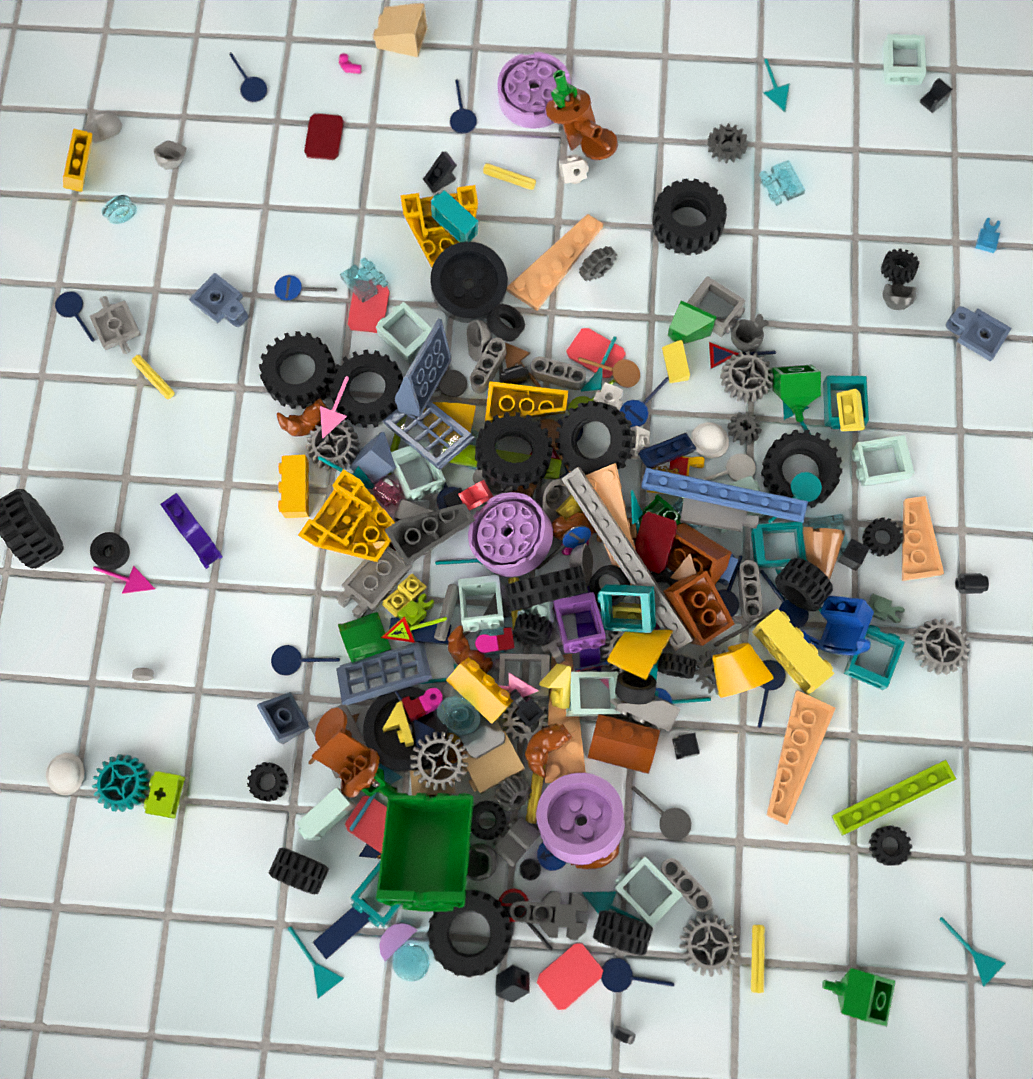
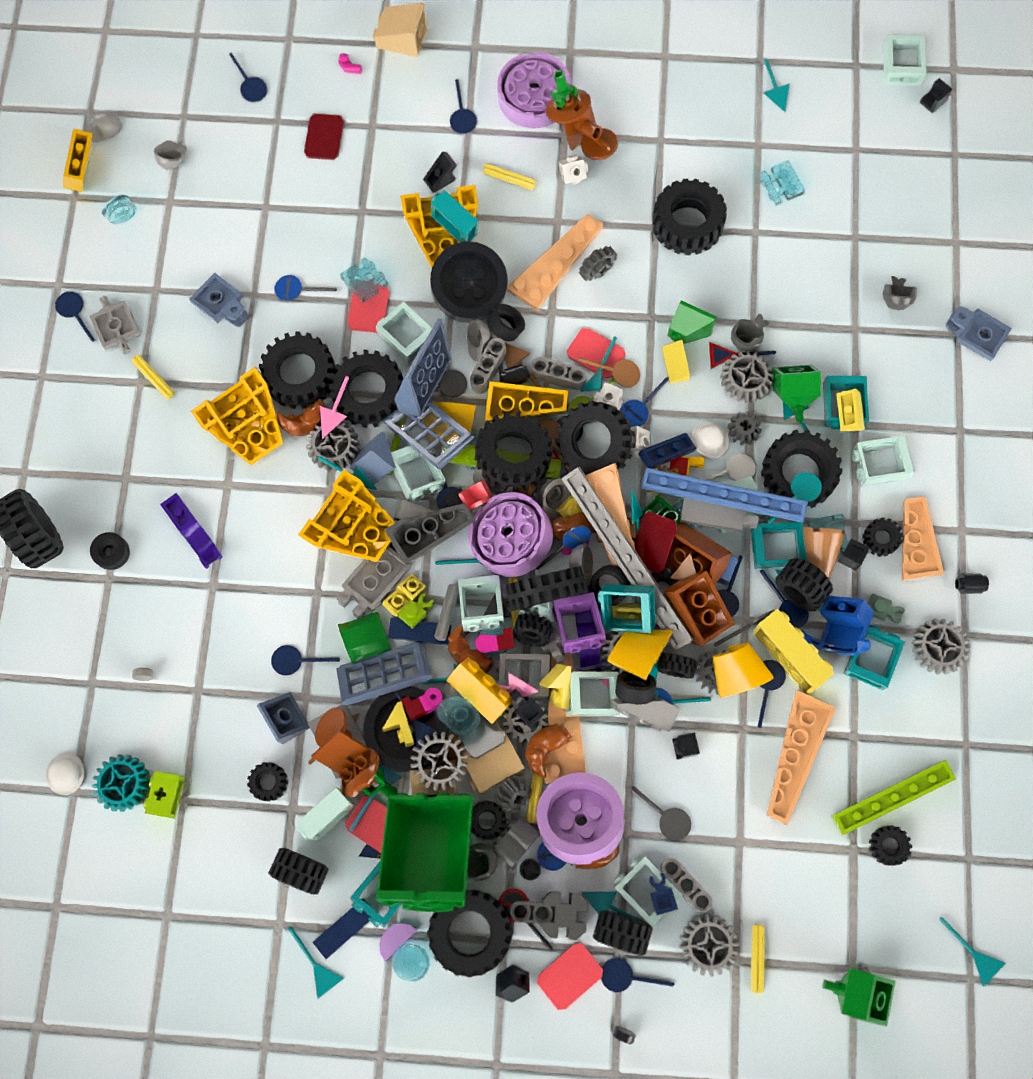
(135, 582): dark pink piece -> none
(243, 418): none -> yellow wedge
(294, 486): yellow brick -> none
(387, 492): clear pink head -> none
(402, 631): piece -> none
(623, 744): dark orange slope -> none
(662, 899): none -> dark blue plate
(727, 143): dark grey gear -> none
(727, 295): light grey window -> none
(749, 581): light grey beam -> none
(896, 273): black tyre -> none
(987, 237): dark azure plate -> none

